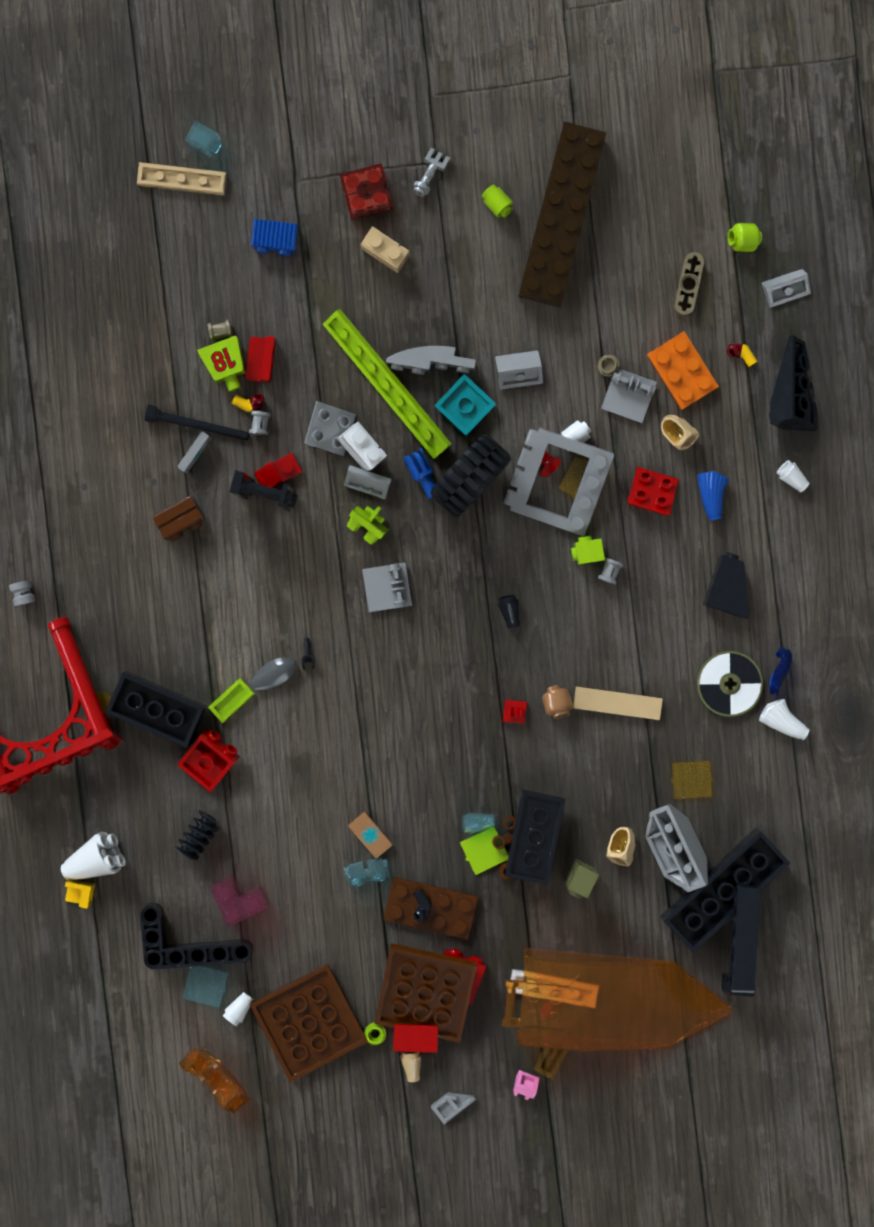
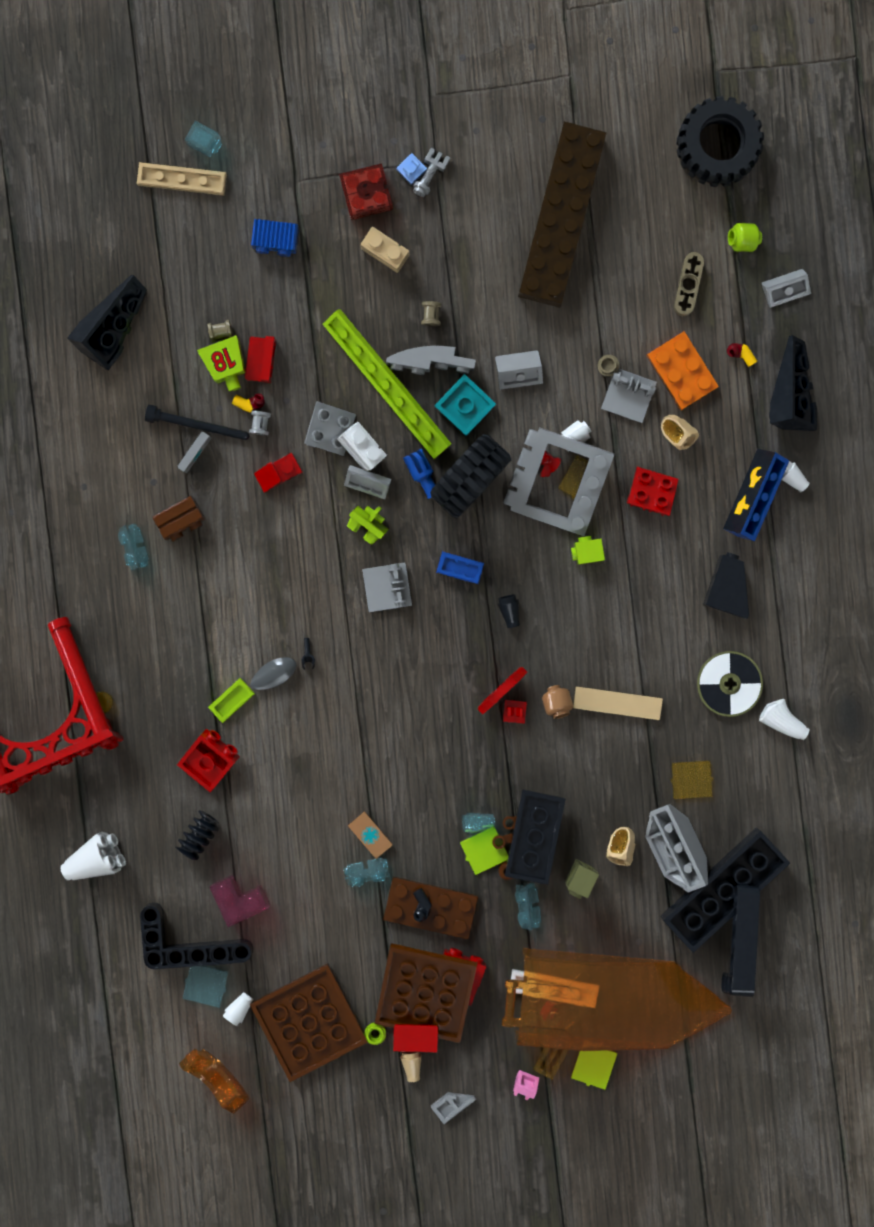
(22, 588): light grey wheel -> none
(80, 892): yellow panel -> none
(106, 326): none -> black wedge
(129, 539): none -> clear light blue hinge
(156, 709): black brick -> none
(243, 486): black fence -> none
(411, 169): none -> light blue tile
(431, 313): none -> dark tan bush
(460, 567): none -> blue plate
(496, 695): none -> red tile
(497, 201): lime brick -> none
(528, 916): none -> clear light blue hinge
(594, 1067): none -> lime piece
(610, 571): light grey bush -> none
(711, 490): blue piece -> none
(736, 118): none -> black tyre
(756, 494): none -> brick
(781, 670): clear blue arm -> none

